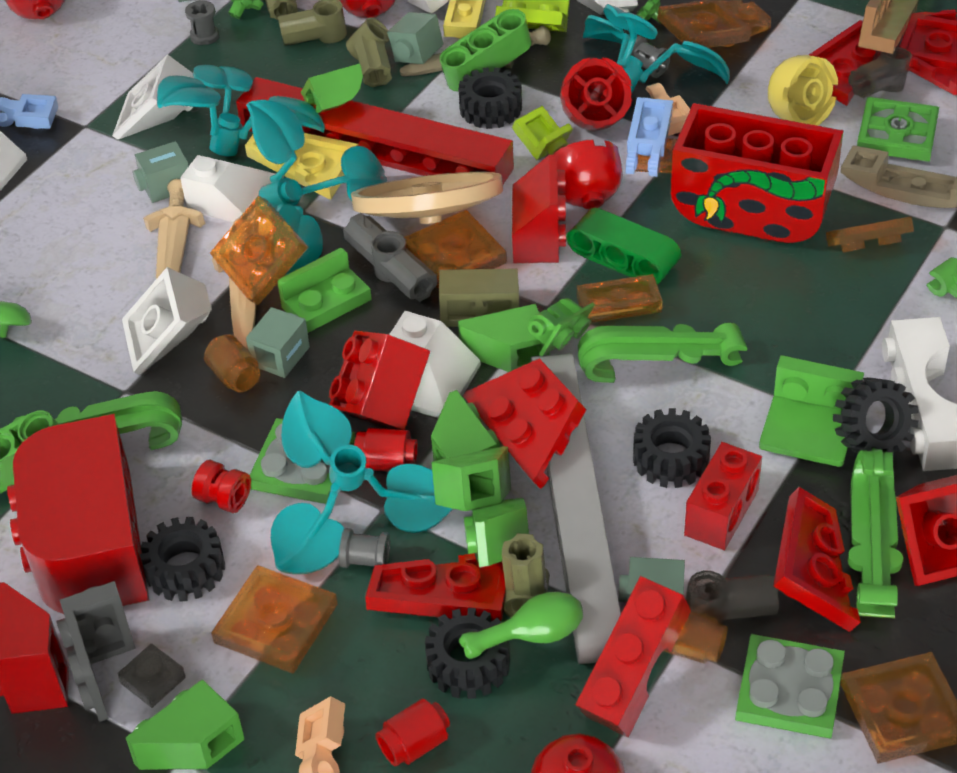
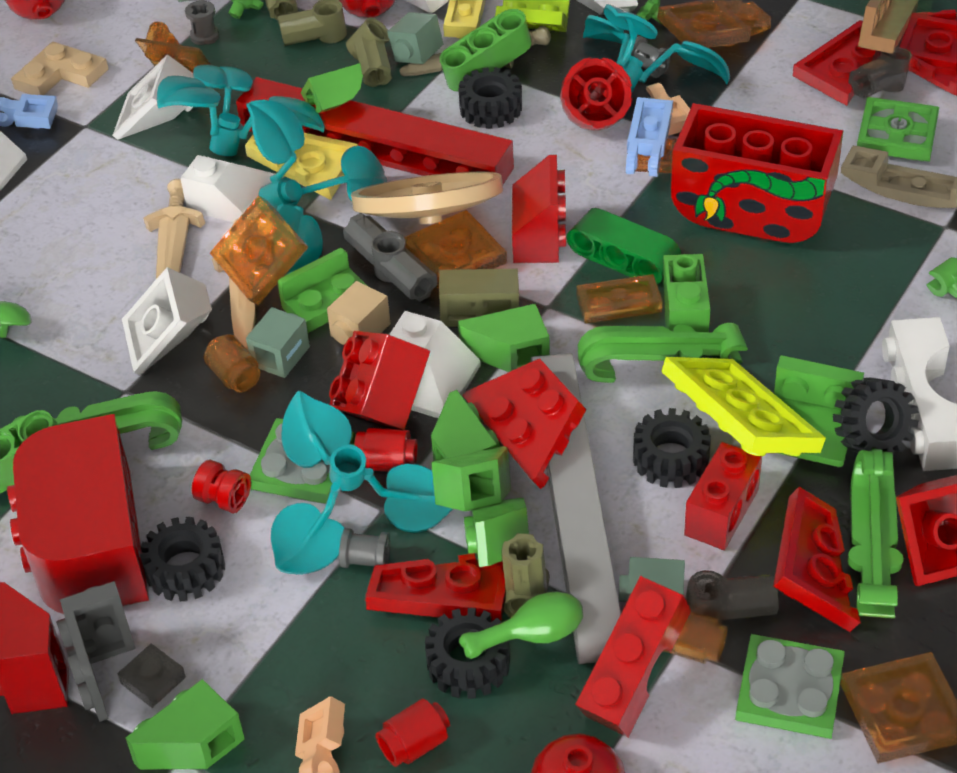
(59, 63): none -> tan plate
(158, 168): sand green brick -> none
(162, 42): none -> clear orange hinge
(274, 619): clear orange plate -> none
(358, 310): none -> tan brick
(541, 133): lime bracket -> none
(560, 324): bright green hinge -> none
(590, 172): red cylinder -> none
(686, 292): none -> bright green slope
(743, 406): none -> neon yellow plate
(803, 89): light yellow cylinder -> none
(885, 231): clear orange plate -> none

